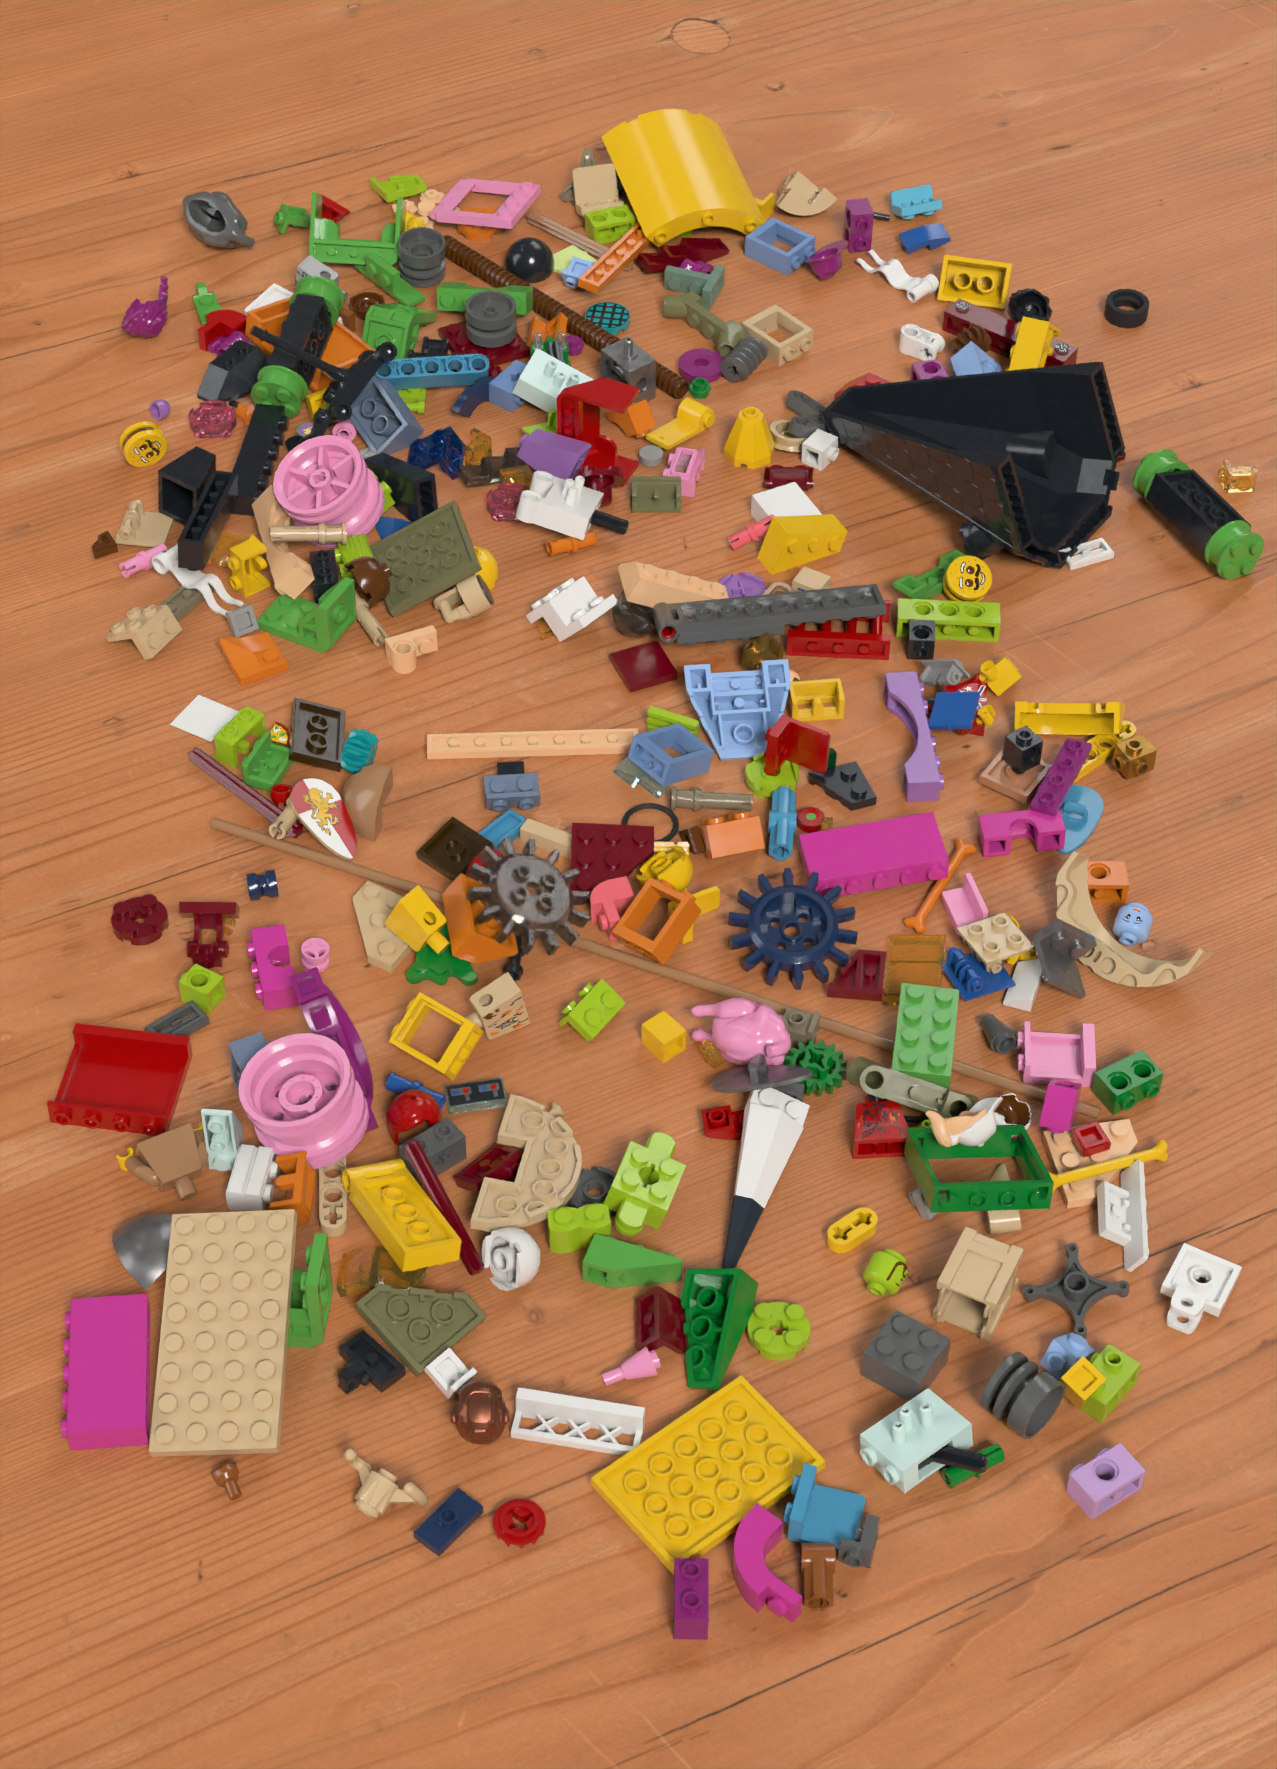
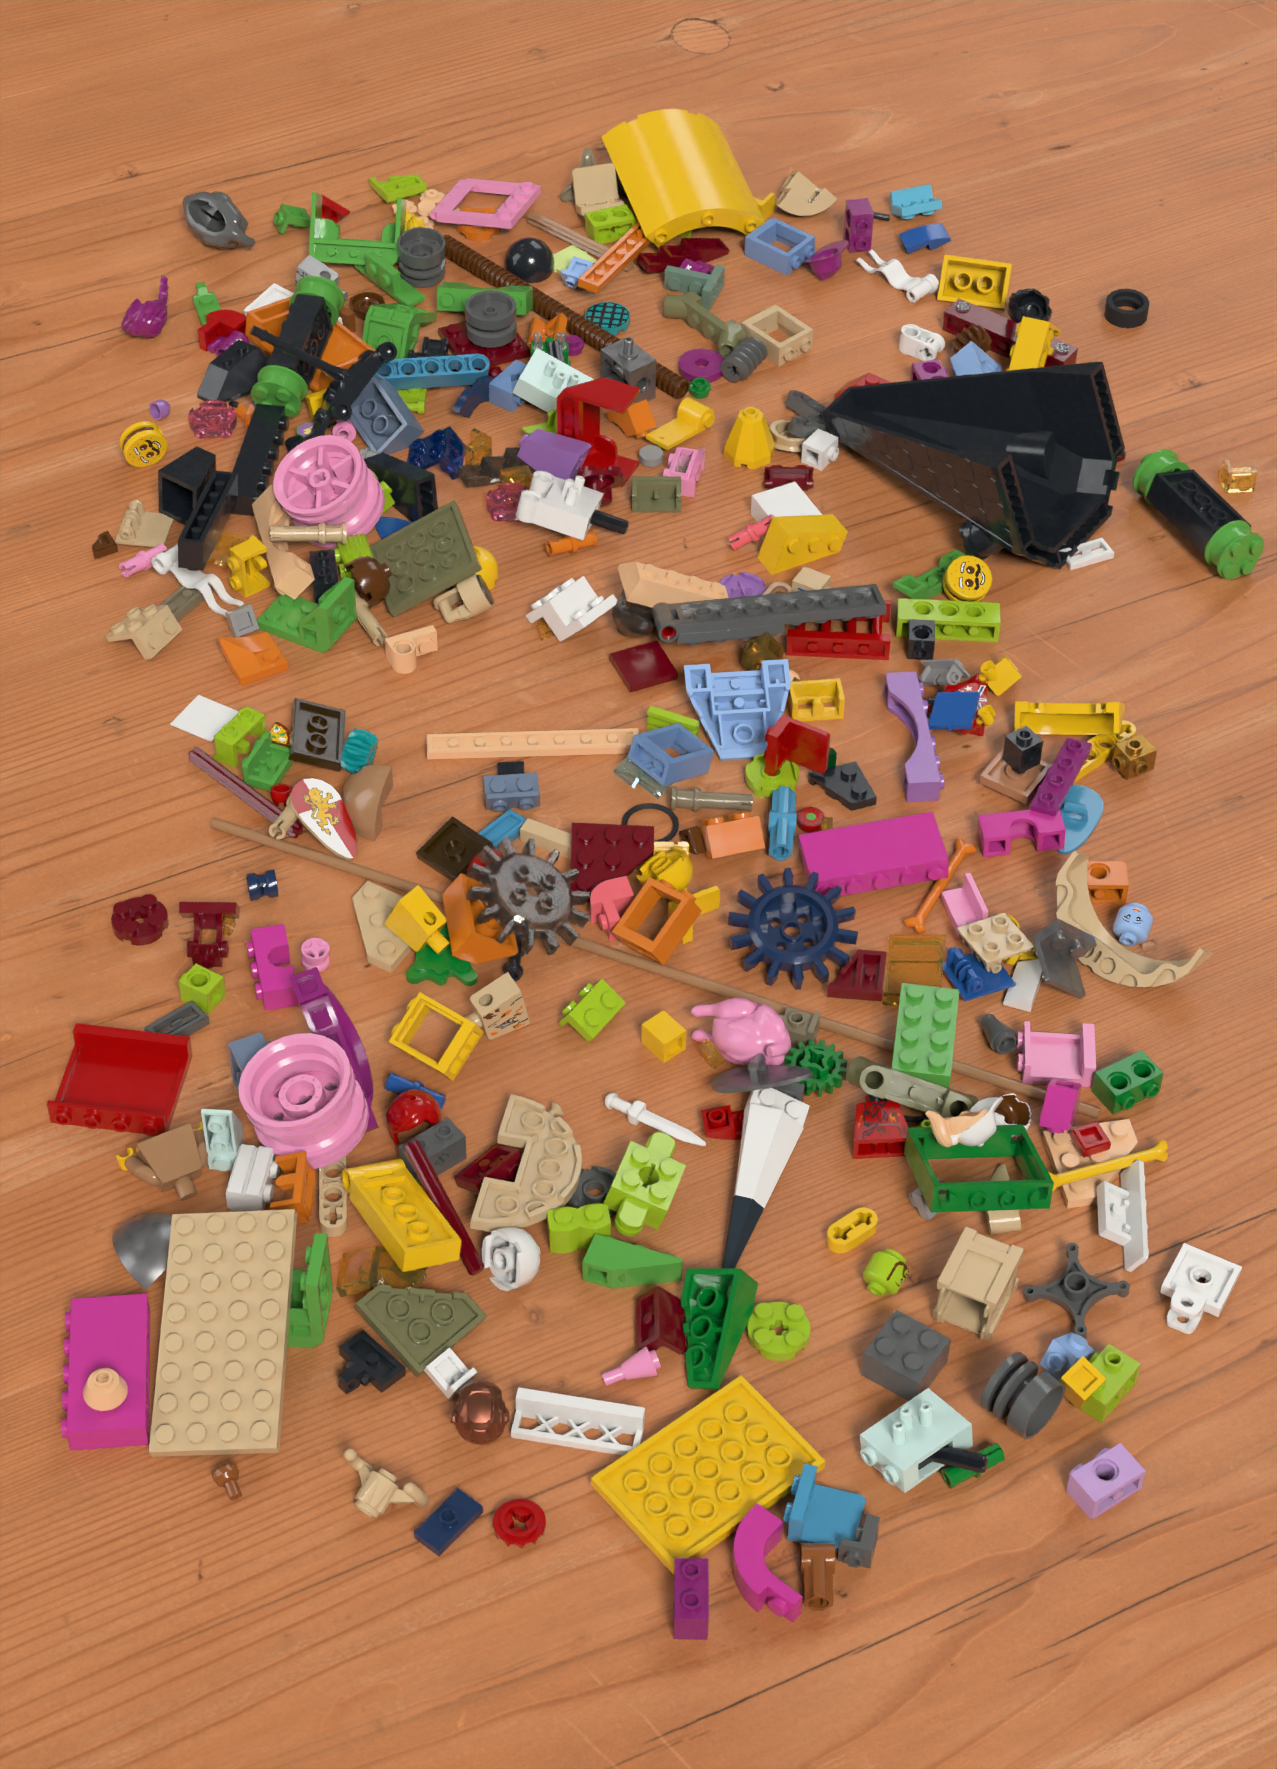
(105, 1390): none -> light nougat cone
(475, 1096): tile -> none
(637, 1113): none -> white sword

